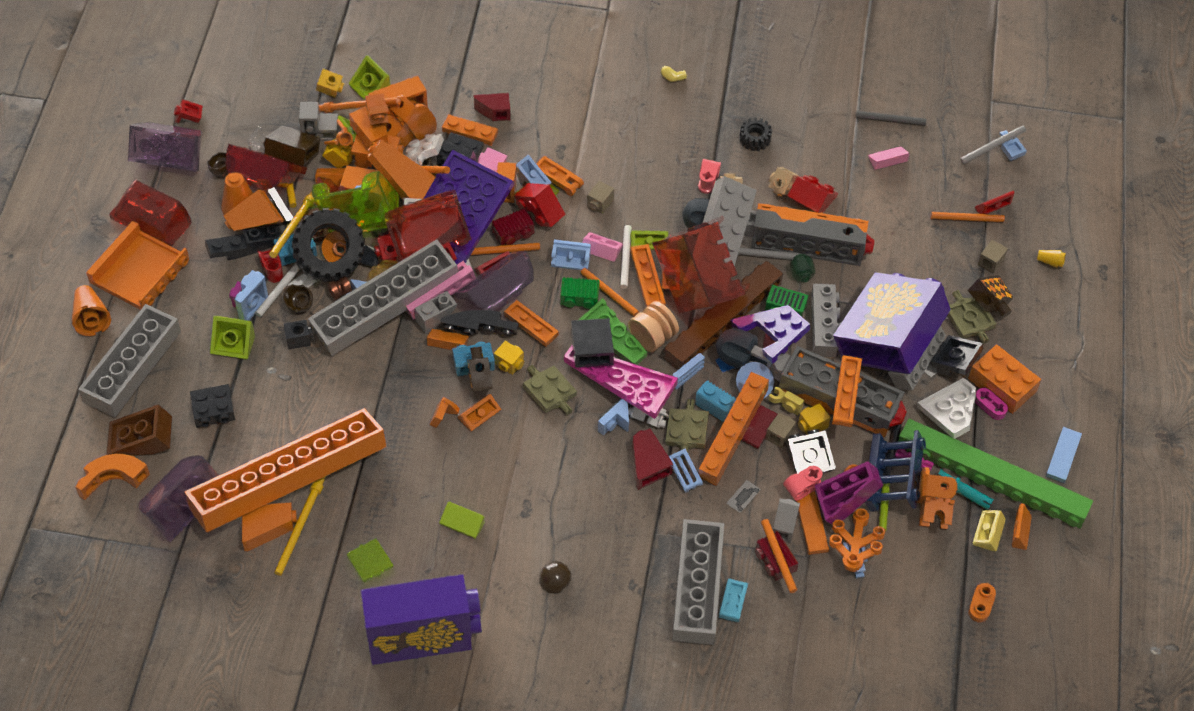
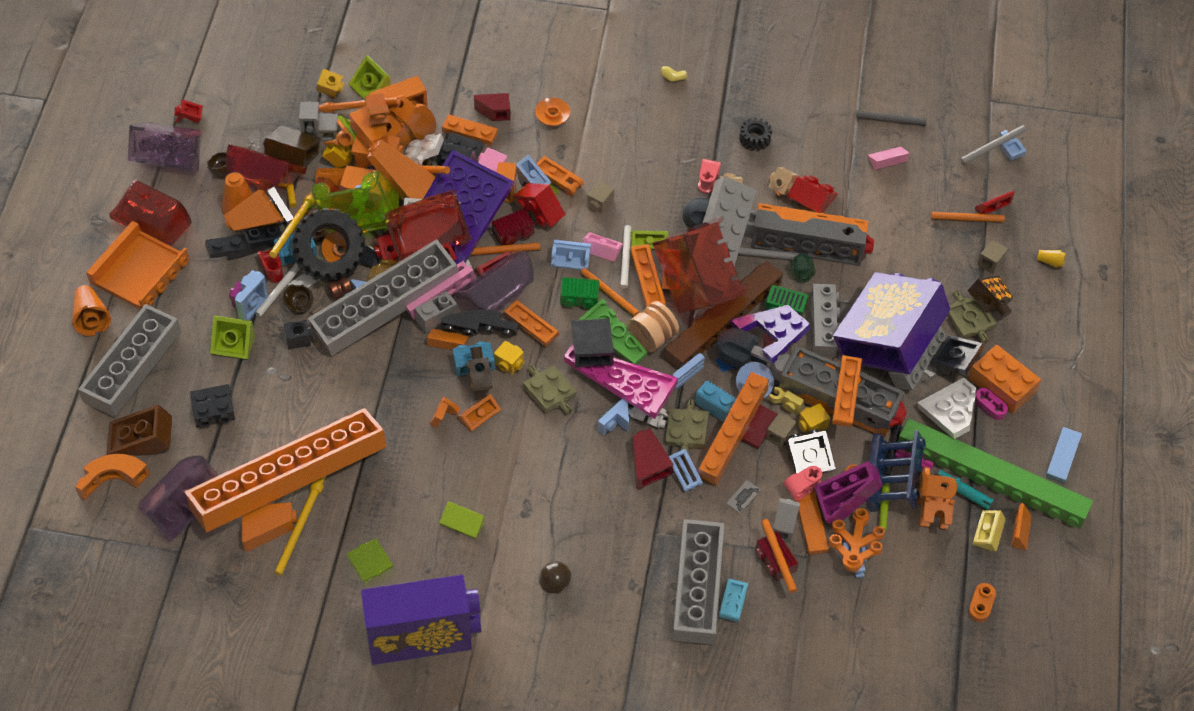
(552, 111): none -> orange dish

